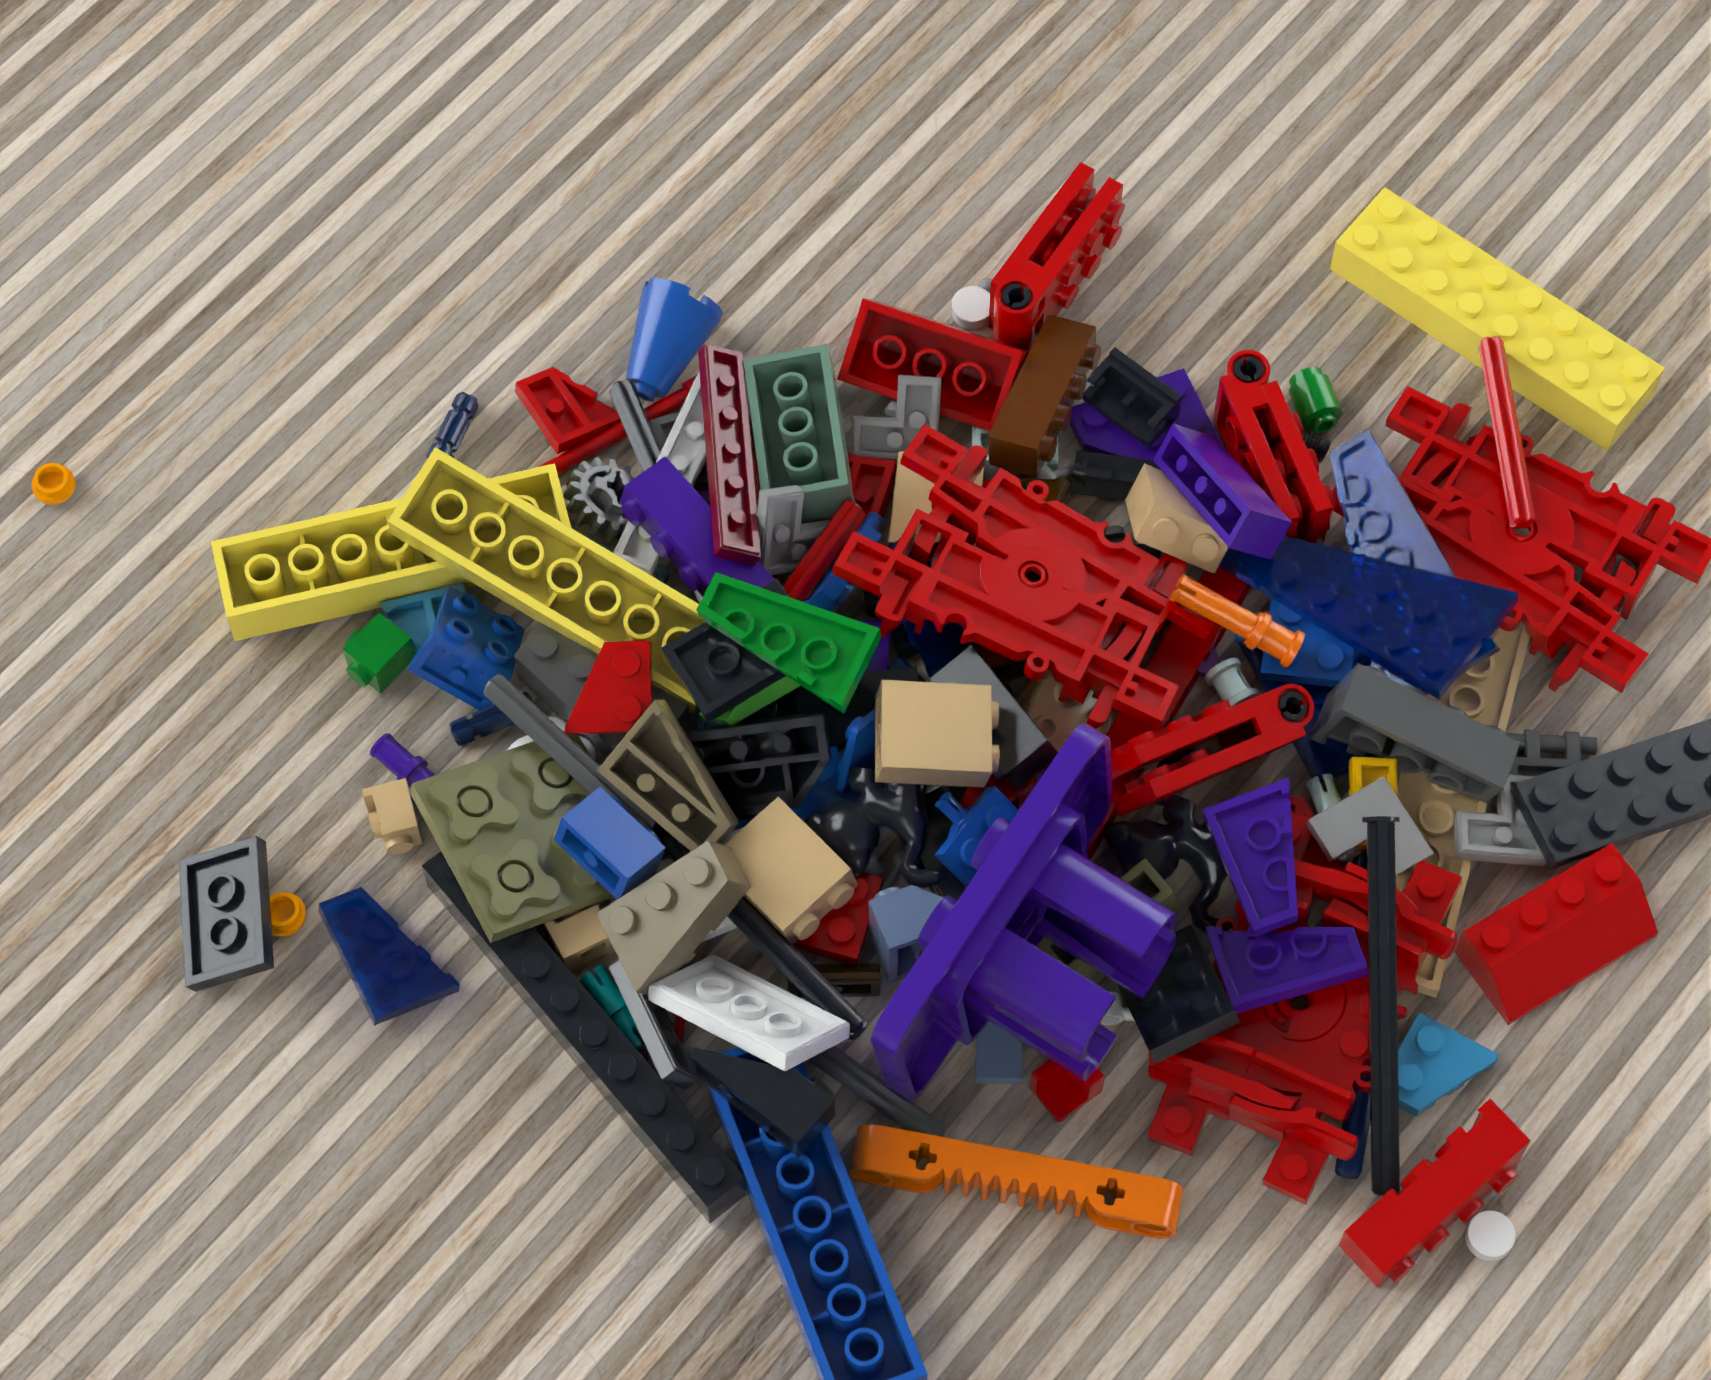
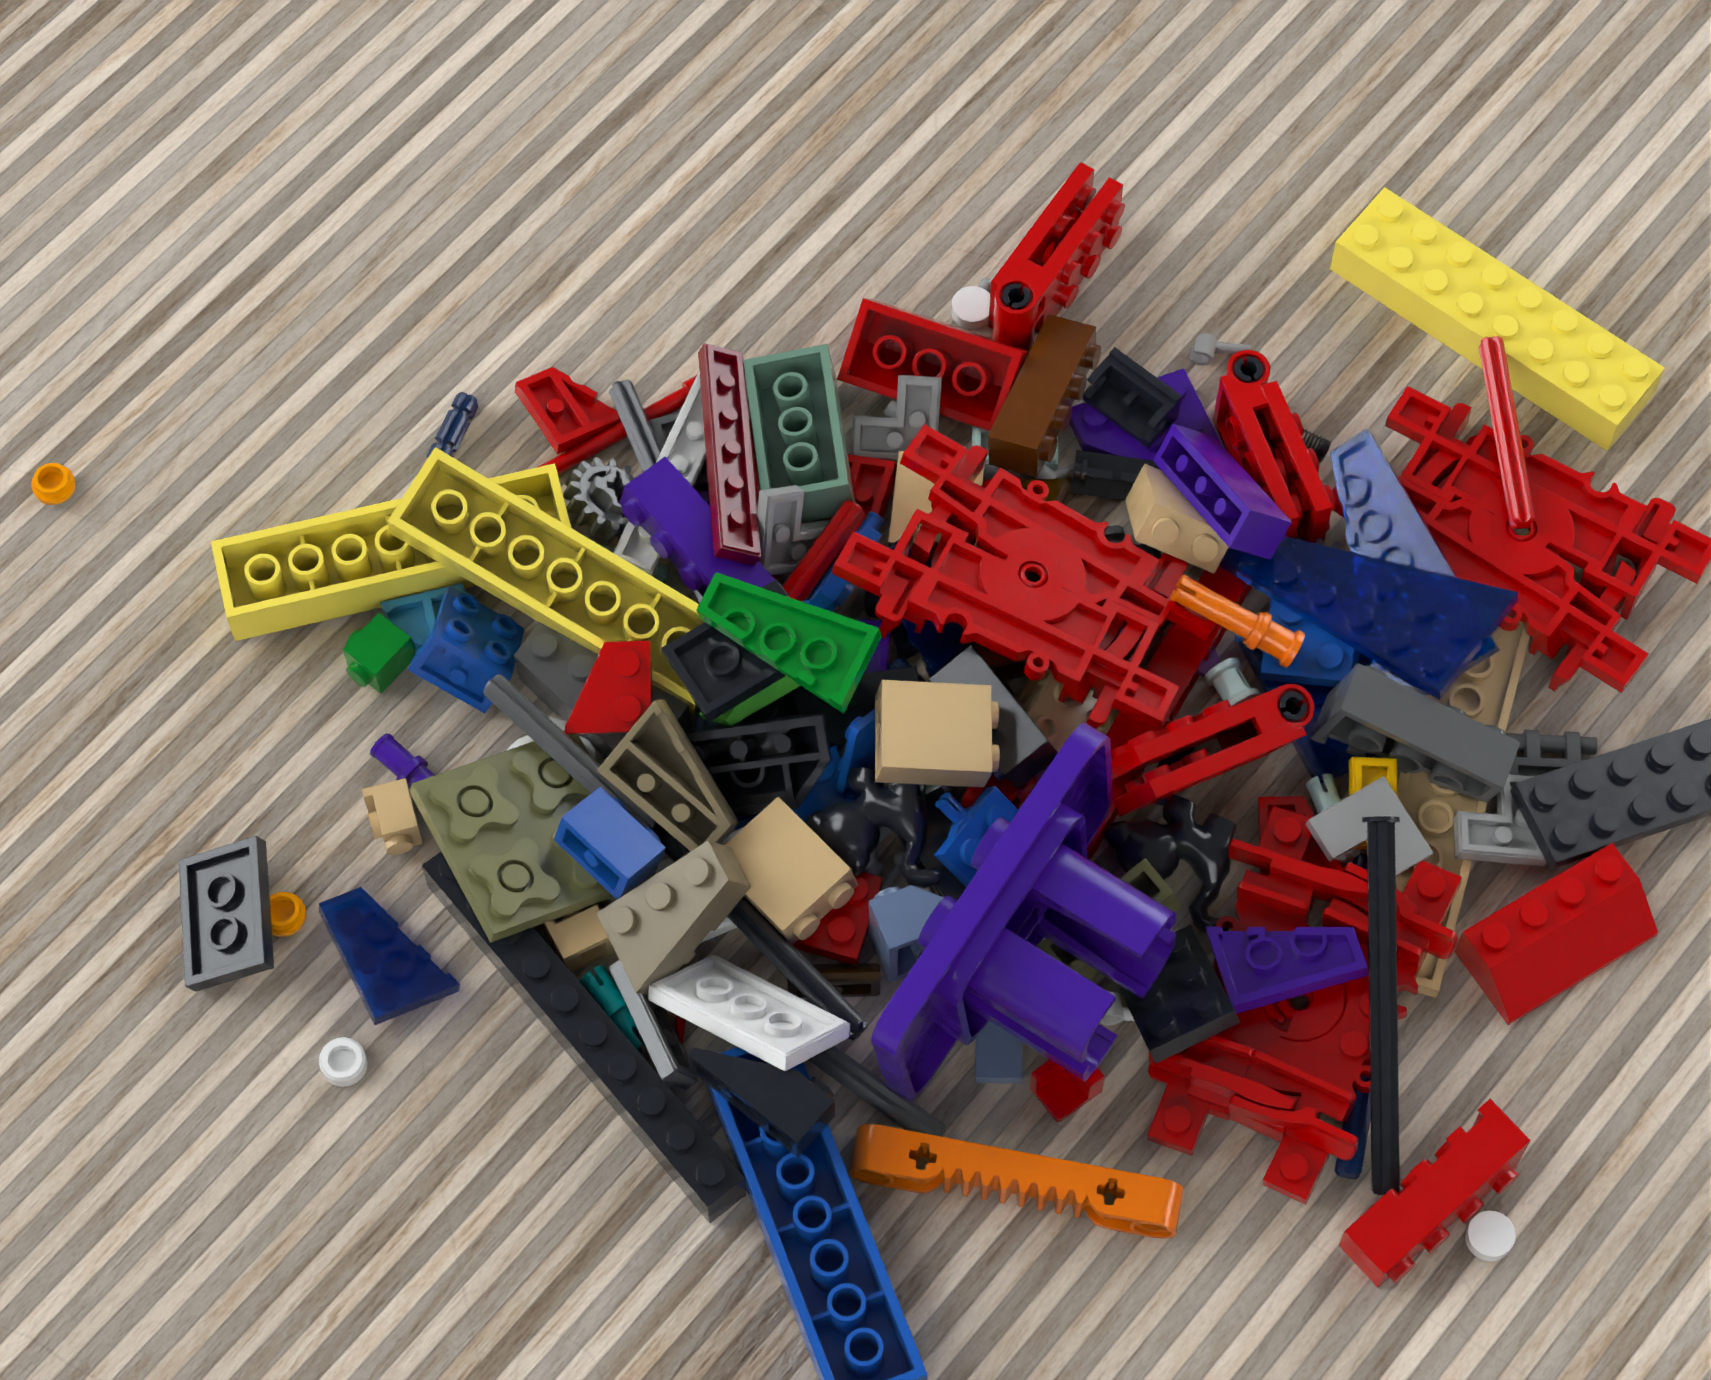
(343, 1062): none -> white tile
(483, 723): dark blue axle -> none
(667, 335): blue cone -> none
(1206, 345): none -> light grey hand
(1258, 853): dark purple wing -> none
(1314, 400): green brick -> none
(1436, 1063): dark azure wing -> none

